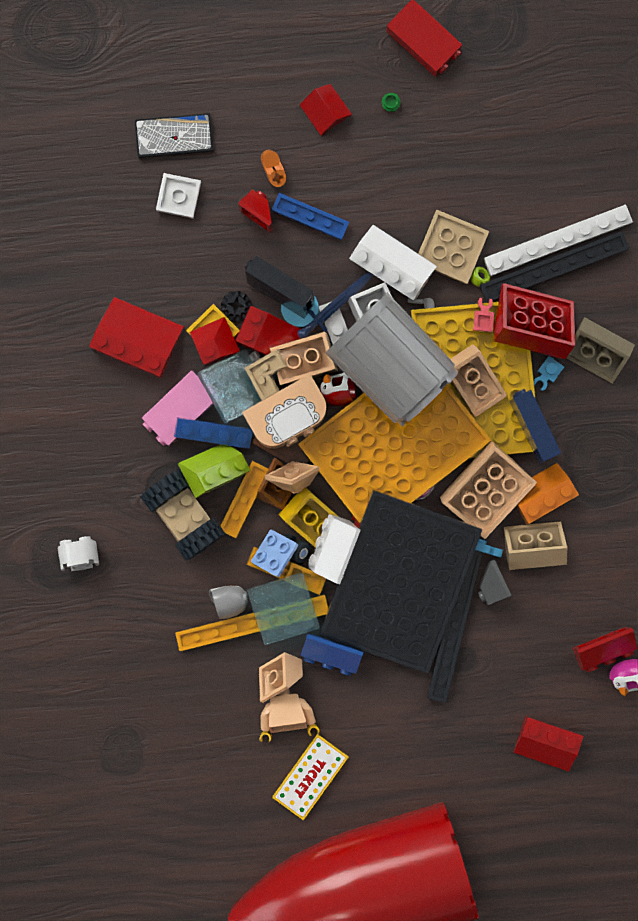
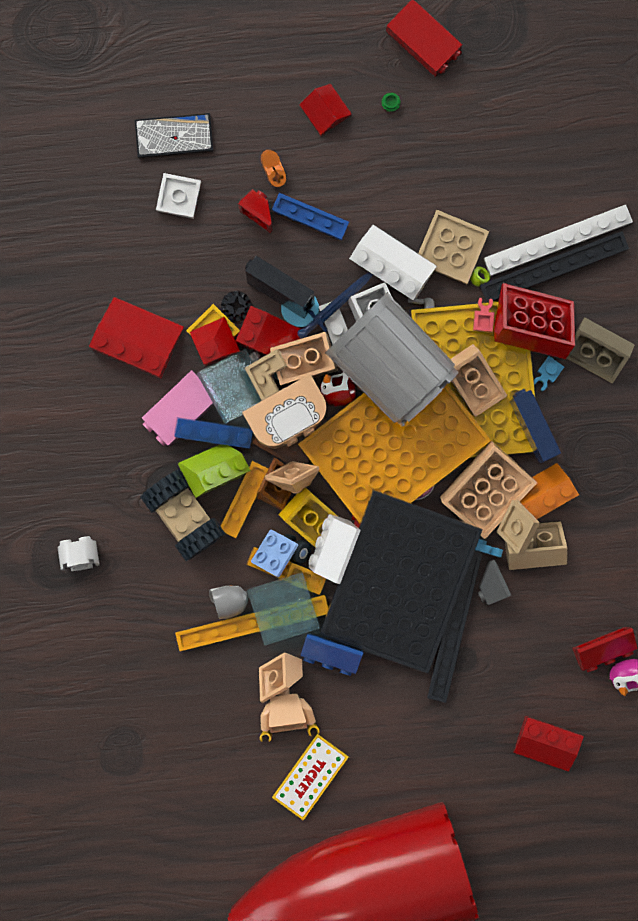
(518, 527): none -> tan plate

